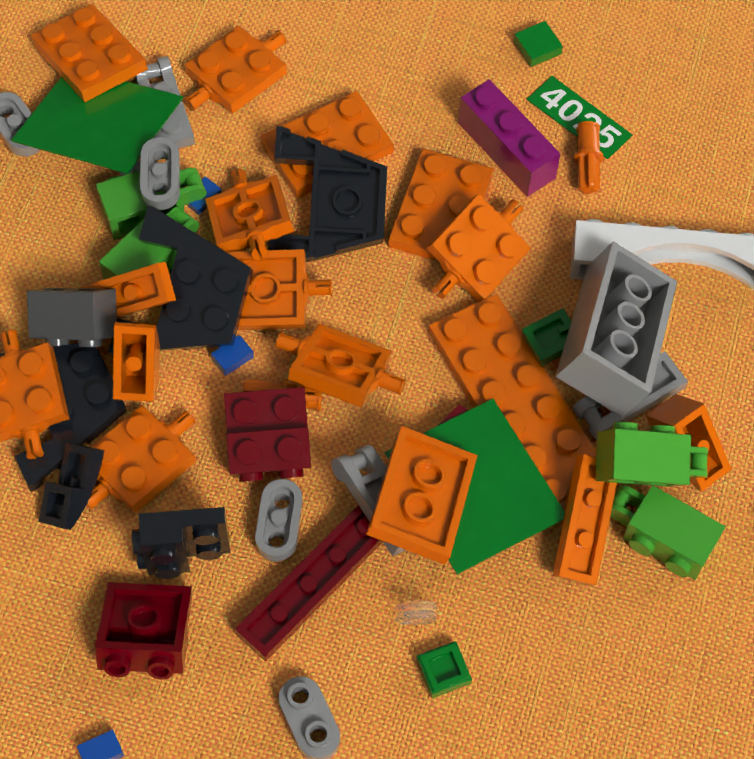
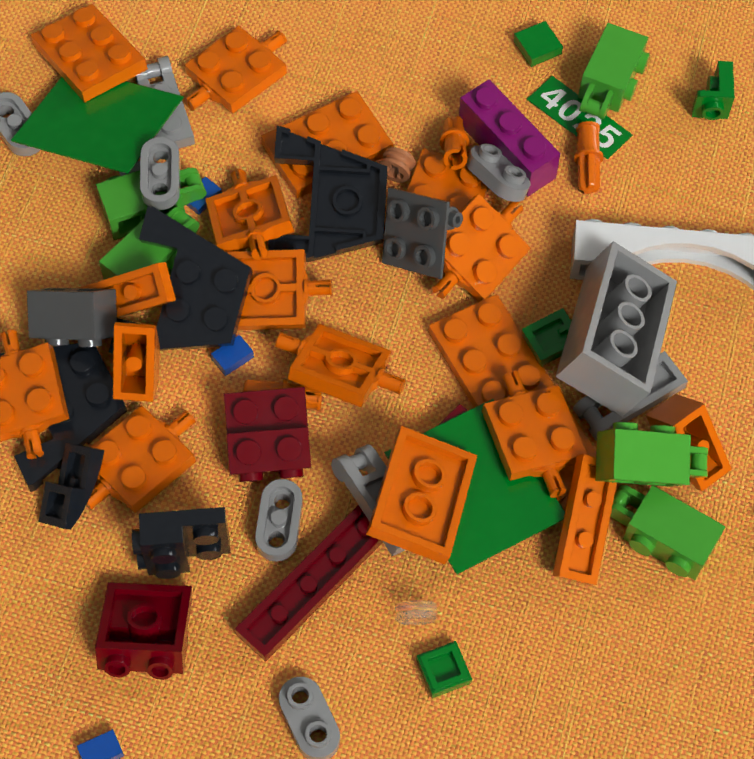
(398, 164): none -> nougat bush
(417, 232): none -> dark grey hinge
(454, 143): none -> orange axle
(498, 172): none -> light grey plate
(534, 433): none -> orange plate
(612, 71): none -> bright green brick
(719, 94): none -> green bracket

